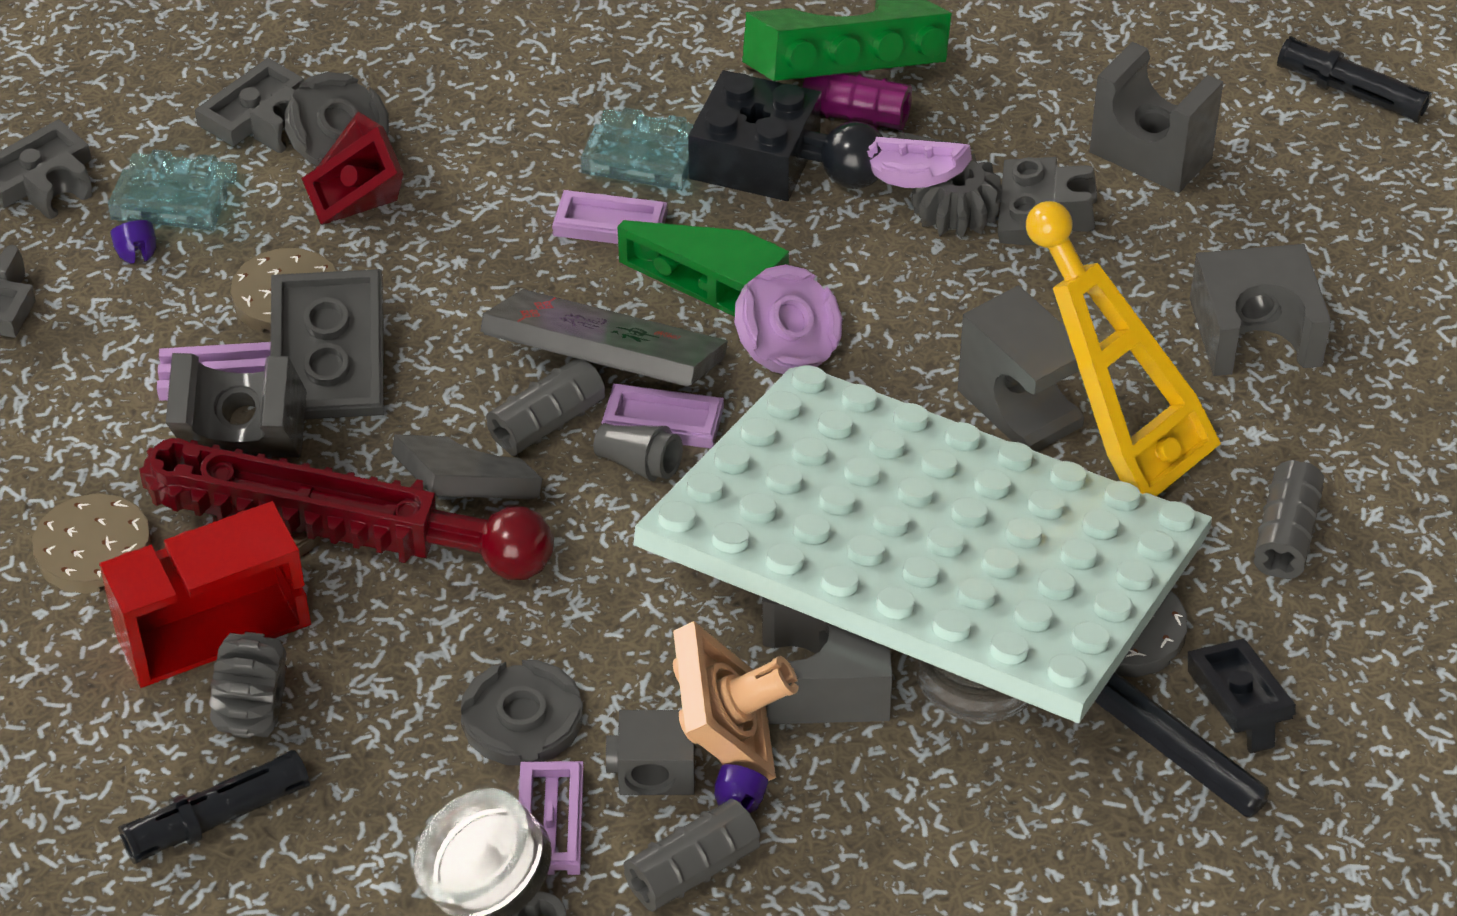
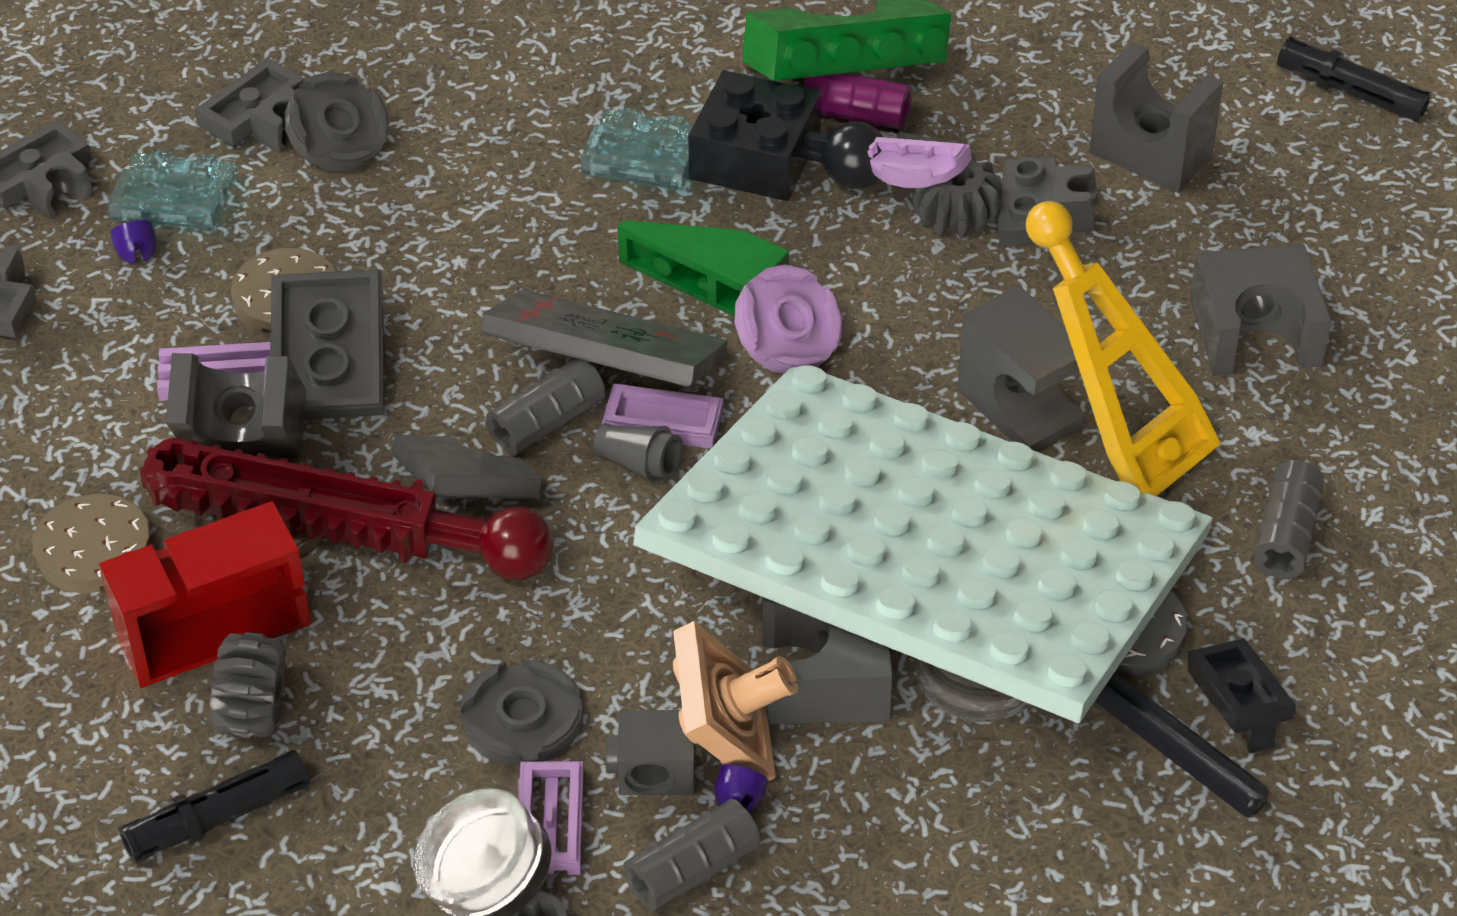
(355, 173): dark red slope -> none
(598, 215): lavender tile -> none

